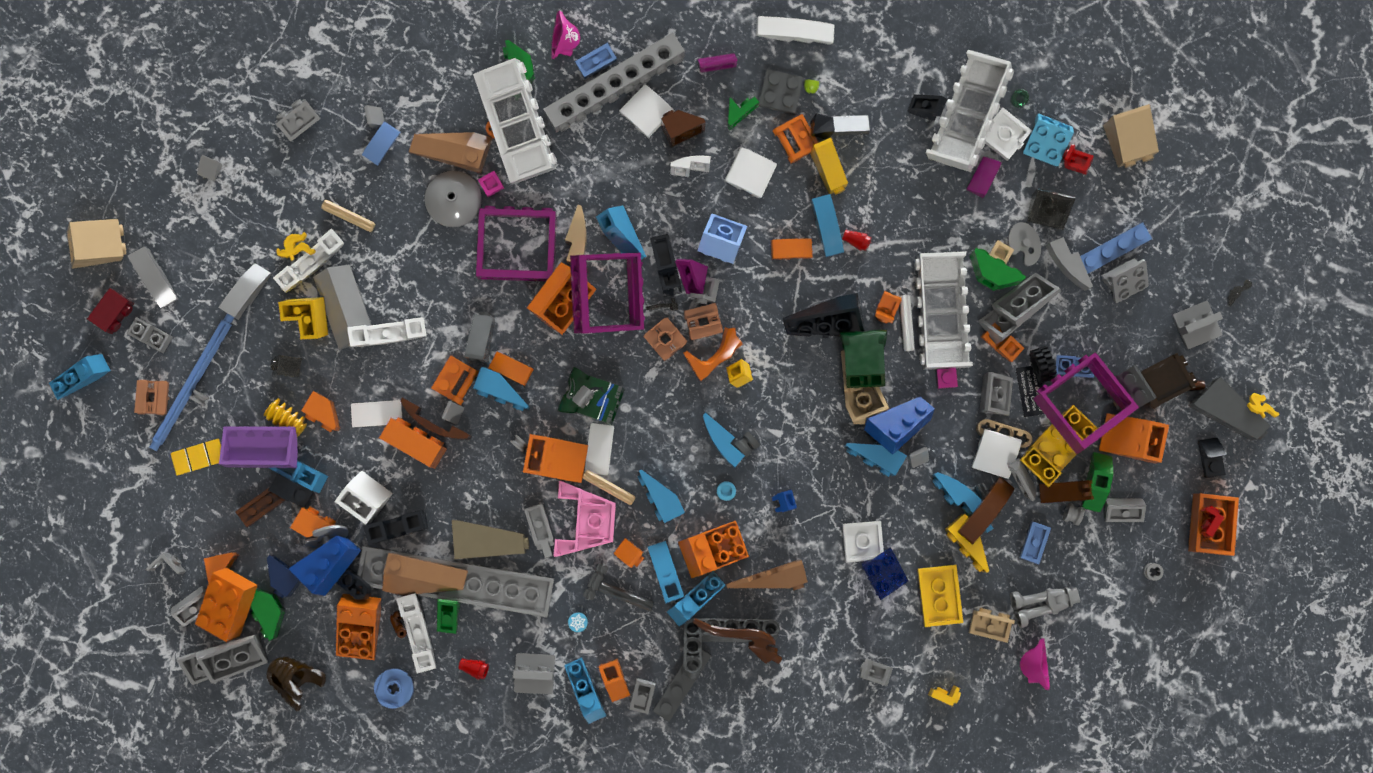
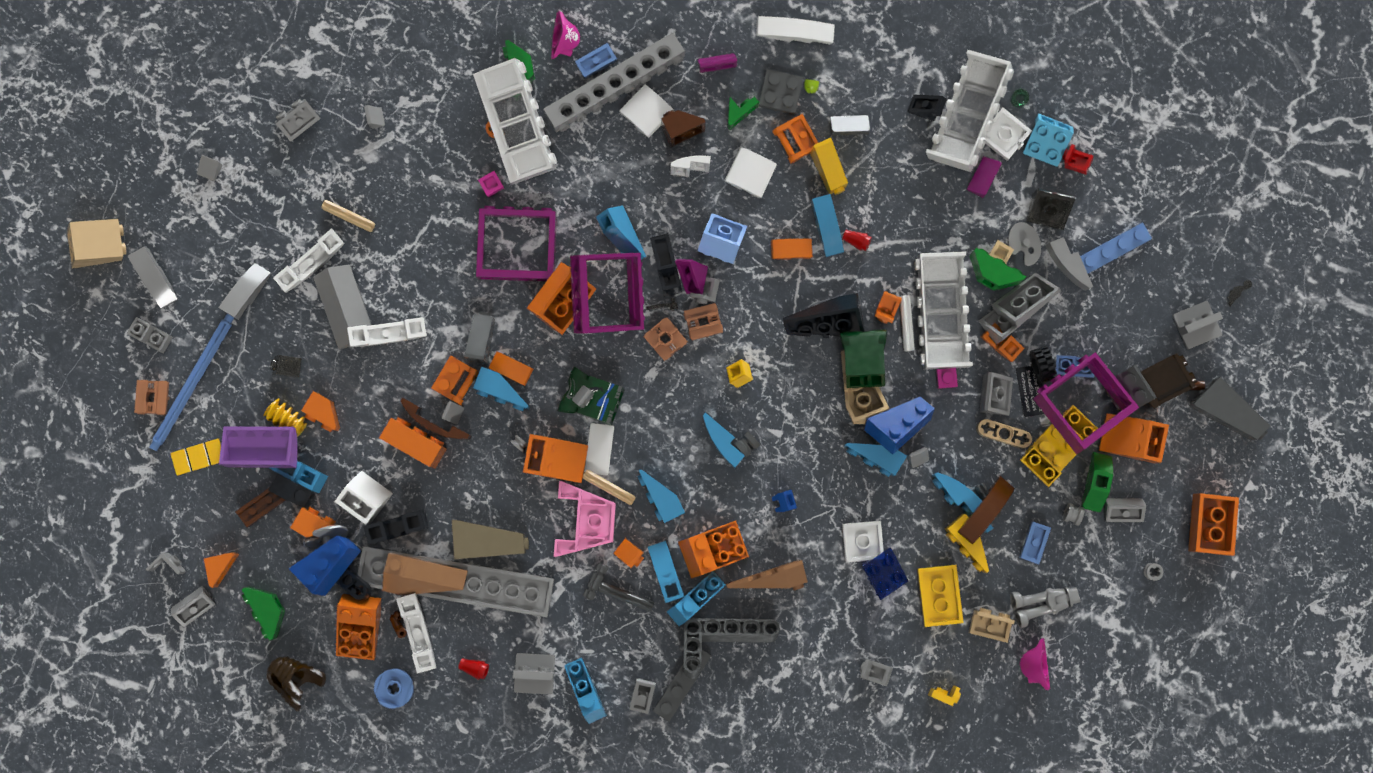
(80, 375): dark azure slope -> none
(111, 311): dark red brick -> none
(199, 397): light grey bush -> none
(223, 660): light grey slope -> none
(226, 604): orange brick -> none
(281, 577): dark blue slope -> none
(291, 249): yellow piece -> none
(309, 313): yellow brick -> none
(375, 413): white sticker -> none
(381, 143): medium blue slope -> none
(447, 616): green slope -> none
(456, 149): medium nougat wedge -> none
(462, 207): light grey dish -> none
(540, 529): light grey hinge -> none
(577, 234): tan slope -> none
(578, 622): medium azure tile -> none
(614, 680): orange slope -> none
(726, 491): medium azure tile -> none
(729, 344): orange animal -> none
(759, 638): reddish brown piece -> none
(822, 126): black slope -> none
(996, 453): white slope -> none
(1023, 479): light grey slope -> none
(1066, 491): reddish brown hinge -> none
(1127, 279): light grey bracket -> none
(1132, 136): tan slope -> none
(1211, 457): black slope -> none
(1212, 523): red bracket -> none
(1255, 406): yellow piece -> none

